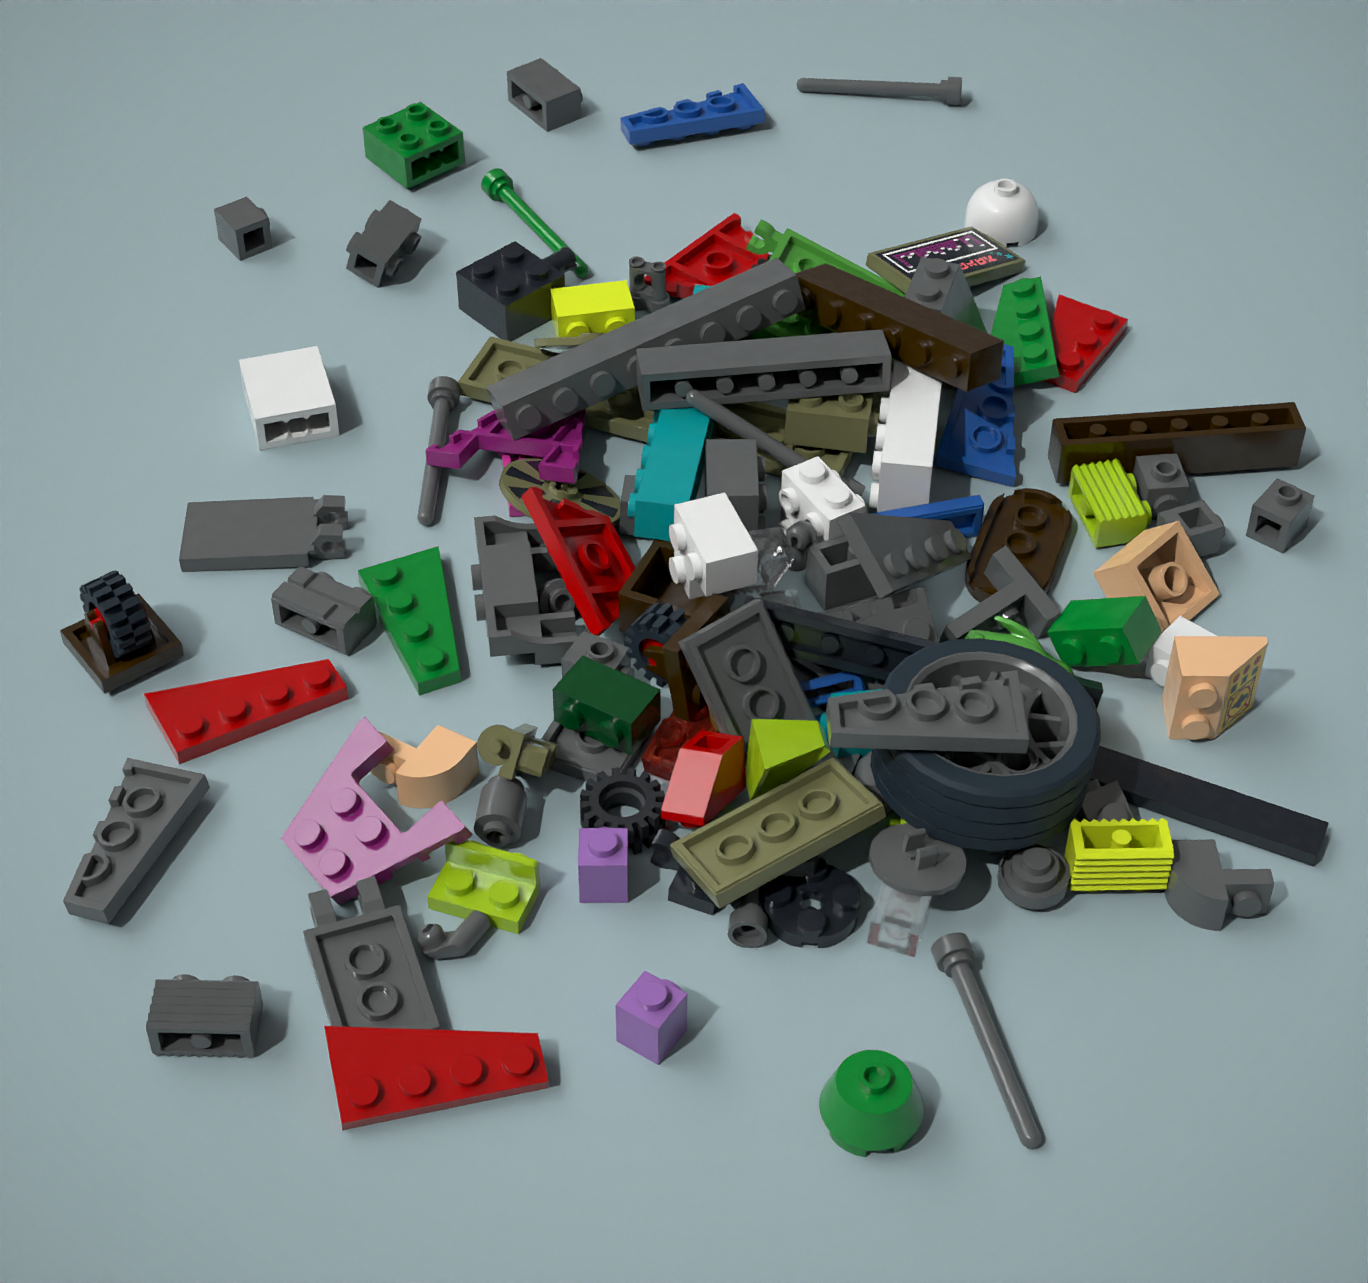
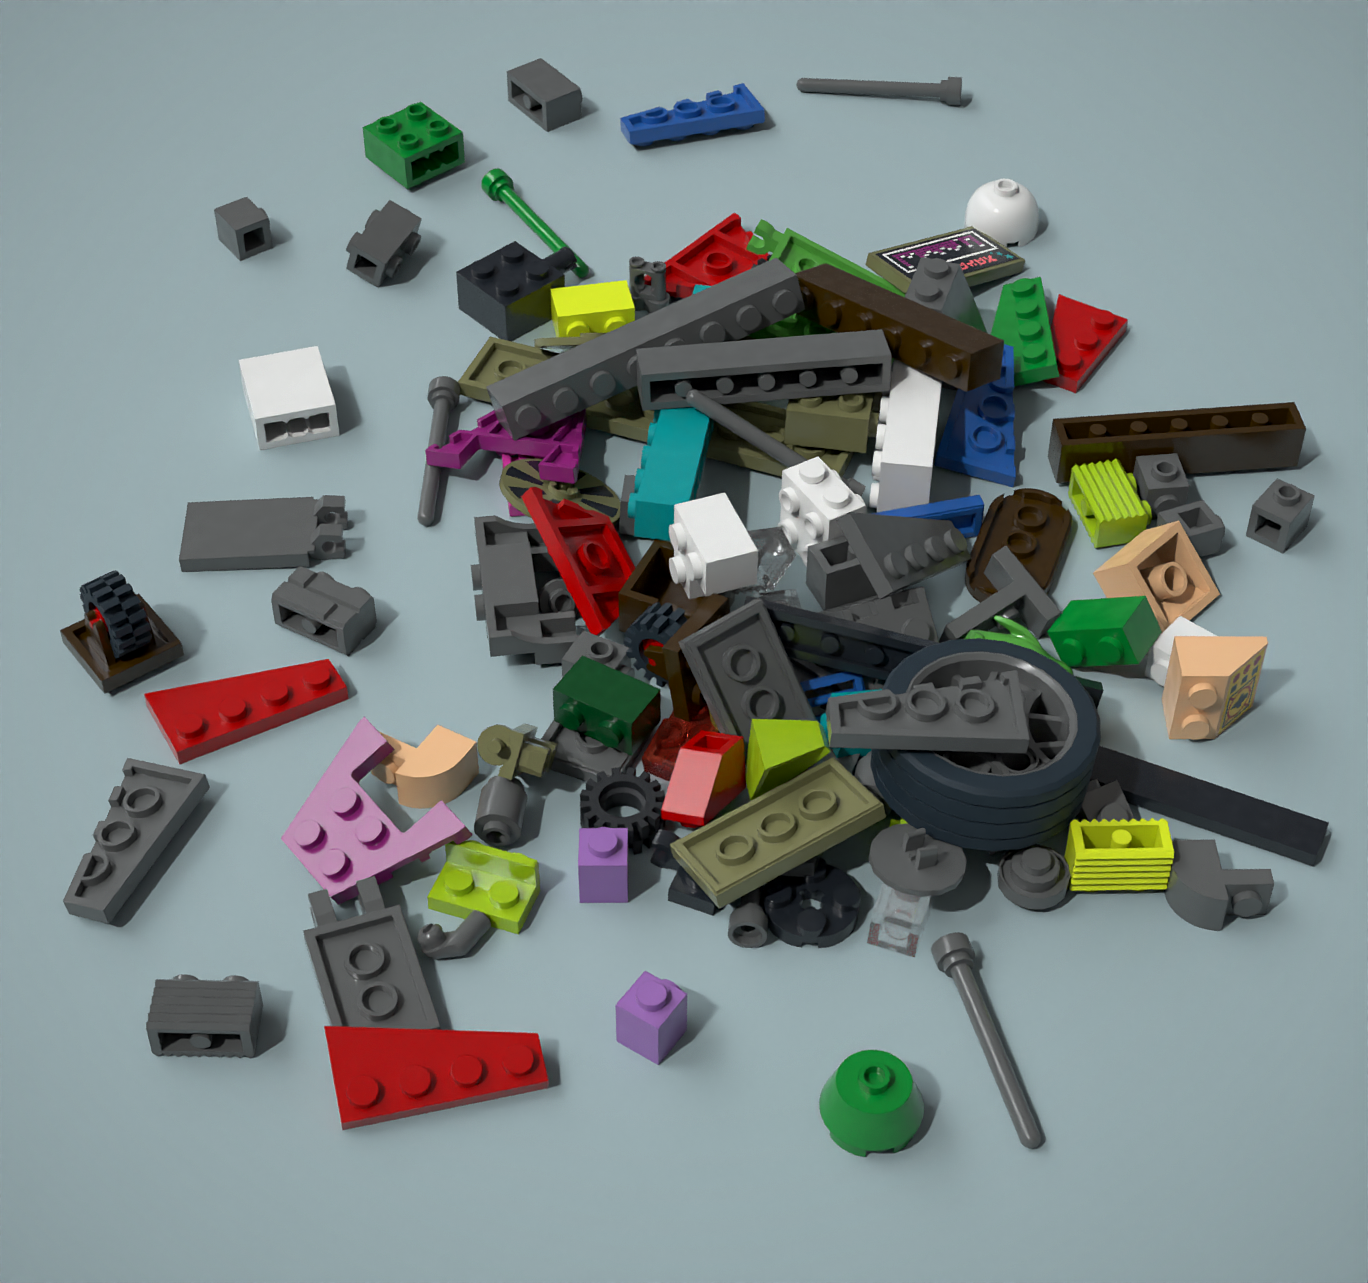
(416, 616): green wing -> none
(737, 470): dark grey brick -> none
(799, 537): dark grey arm -> none

